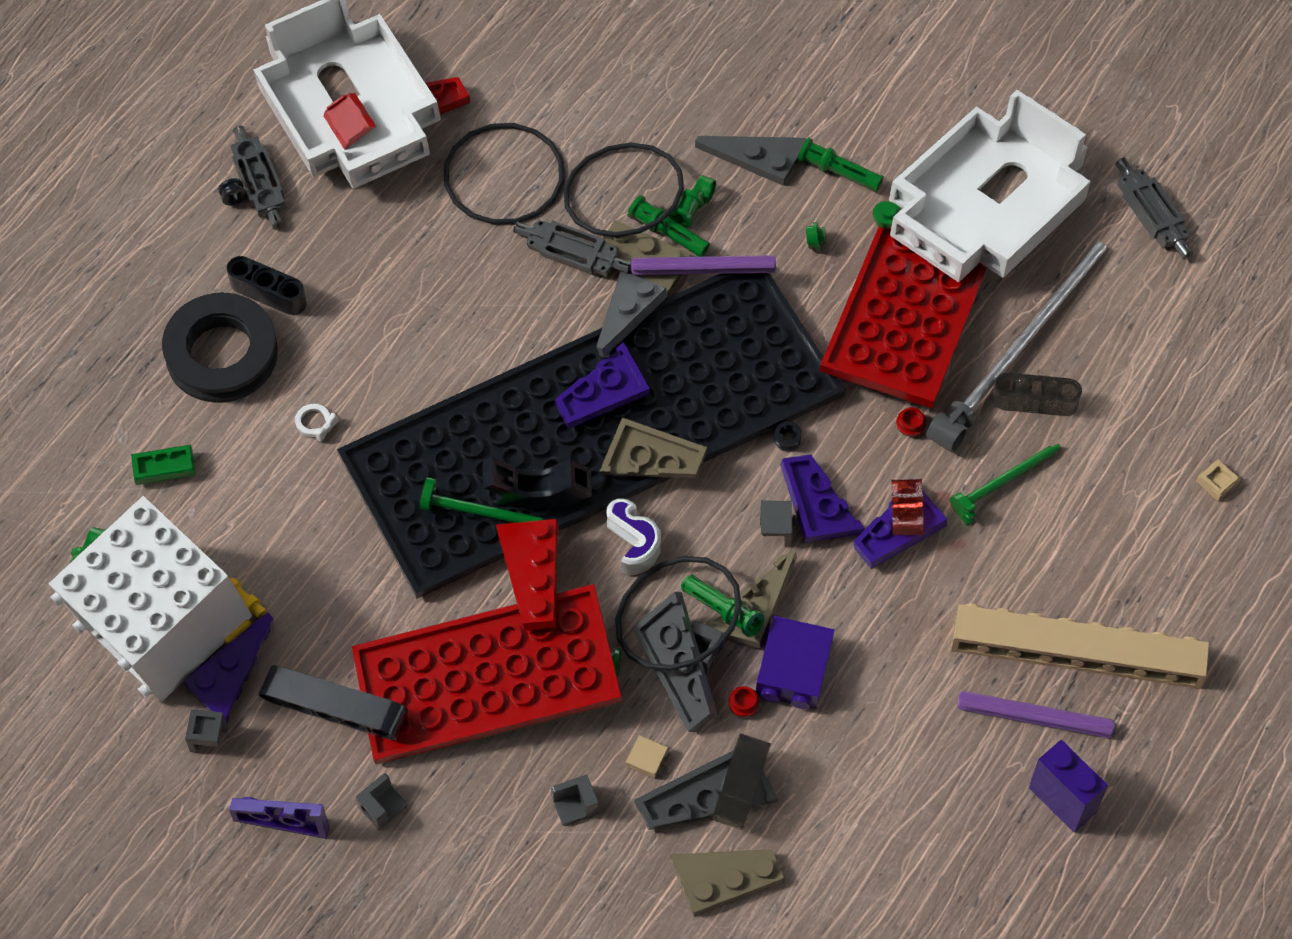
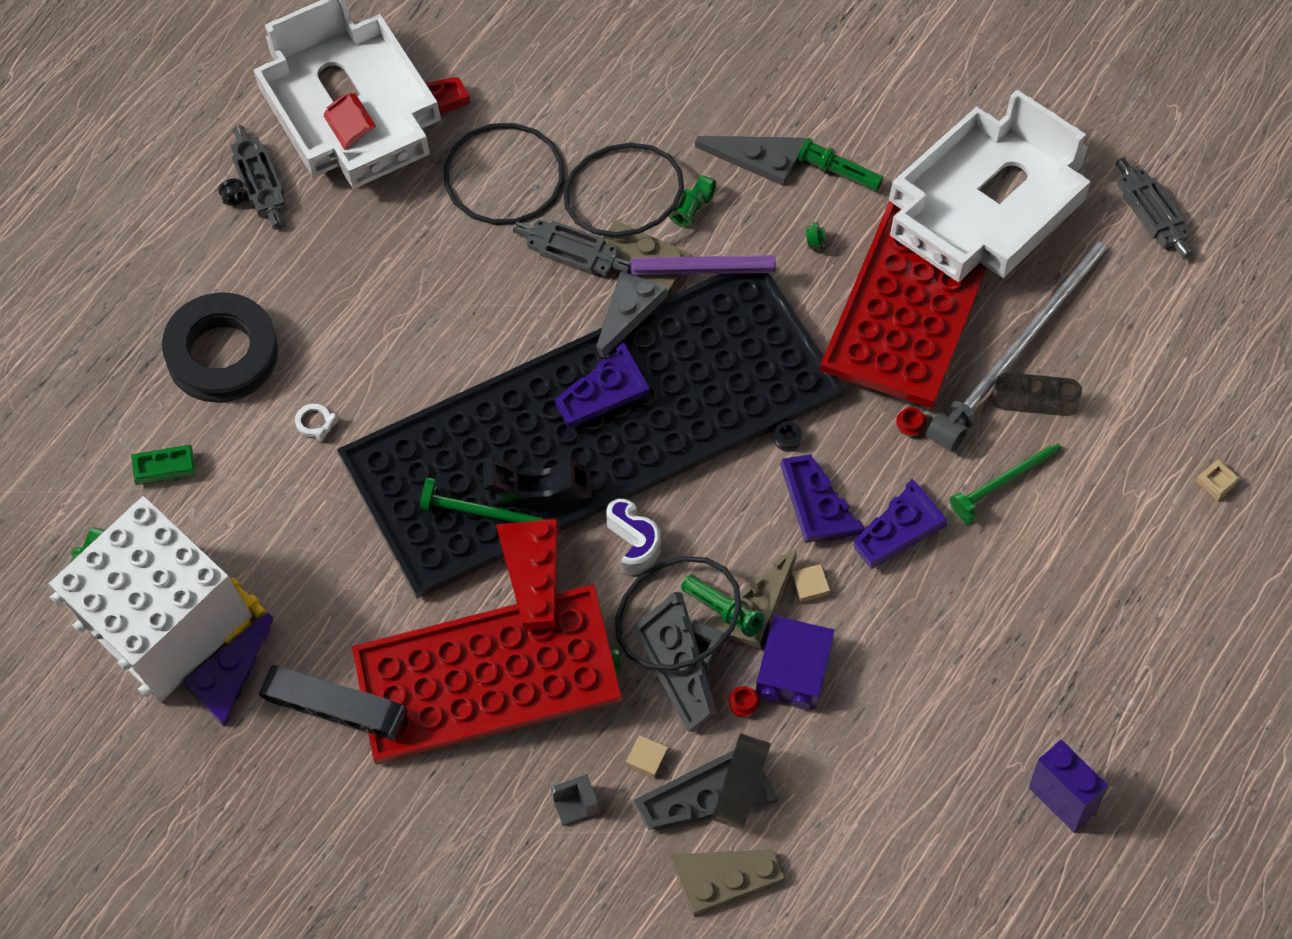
(204, 729): dark grey panel -> none
(257, 276): black beam -> none
(279, 815): dark purple wing -> none
(380, 802): dark grey panel -> none
(651, 453): dark tan wing -> none
(696, 245): green pin -> none
(776, 519): dark grey panel -> none
(810, 583): none -> tan tile
(884, 213): green plate -> none
(907, 507): clear red slope -> none
(1036, 714): medium lavender axle -> none
(1080, 646): tan brick -> none

